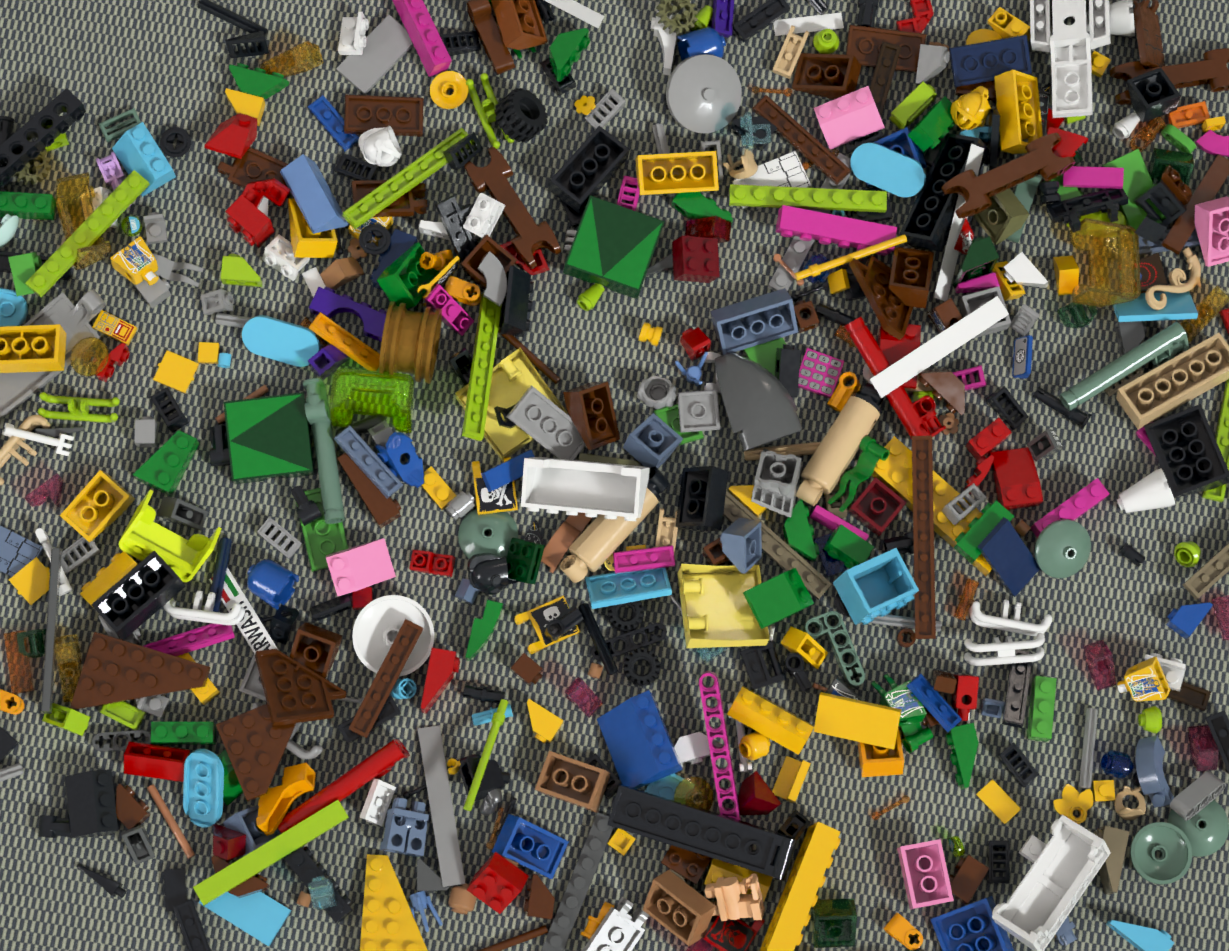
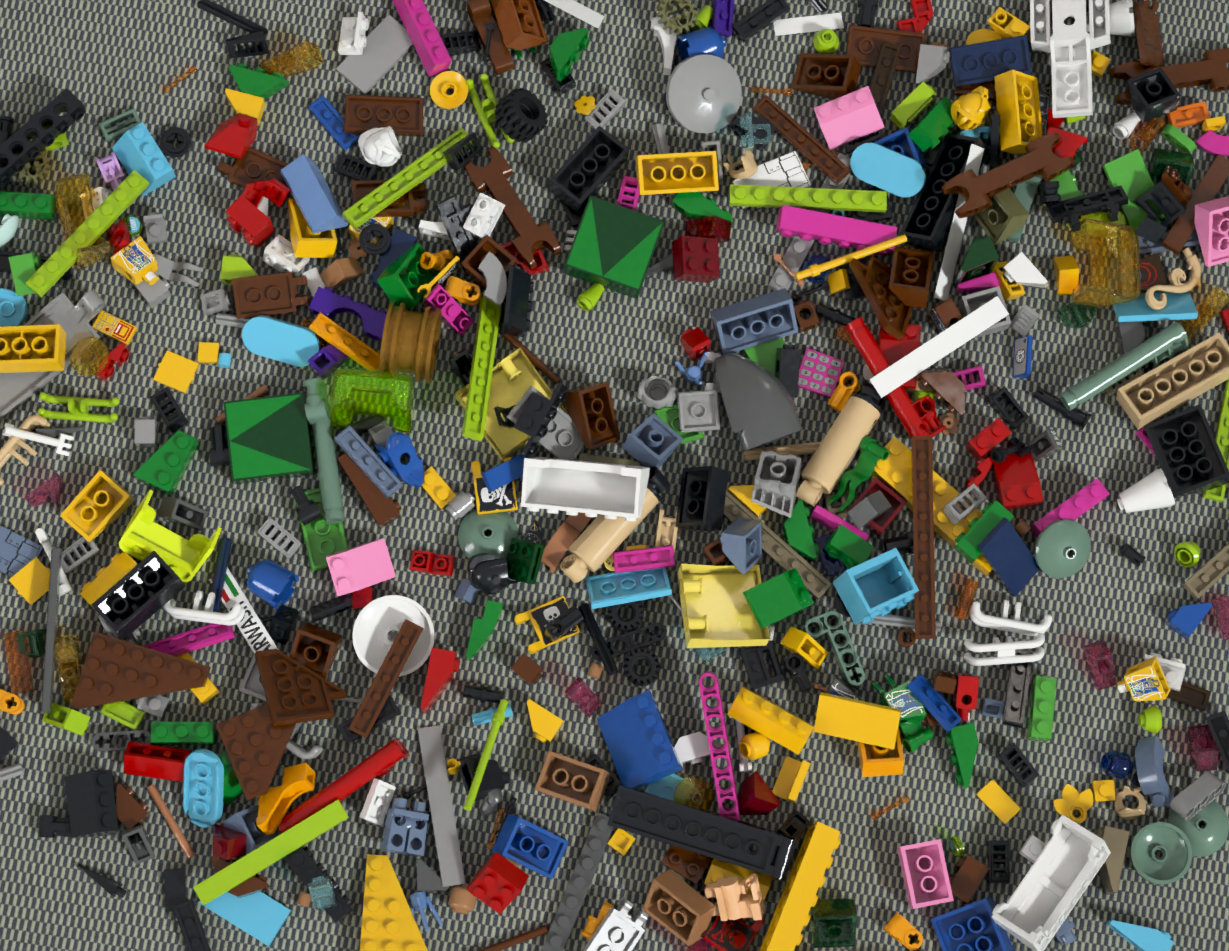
(119, 236): none -> red slope
(166, 89): none -> clear orange hinge
(267, 294): none -> reddish brown tile
(404, 689): medium azure wheel -> none
(490, 27): none -> black hinge
(536, 417): none -> black bracket
(541, 900): reddish brown slope -> none
(651, 334): yellow wheel -> none
(790, 53): tan hinge -> none
(869, 509): none -> dark grey slope
(965, 238): red sticker -> none
(1013, 446): none -> black hinge
(1088, 748): light grey axle -> none
(1094, 177): dark pink tile -> none

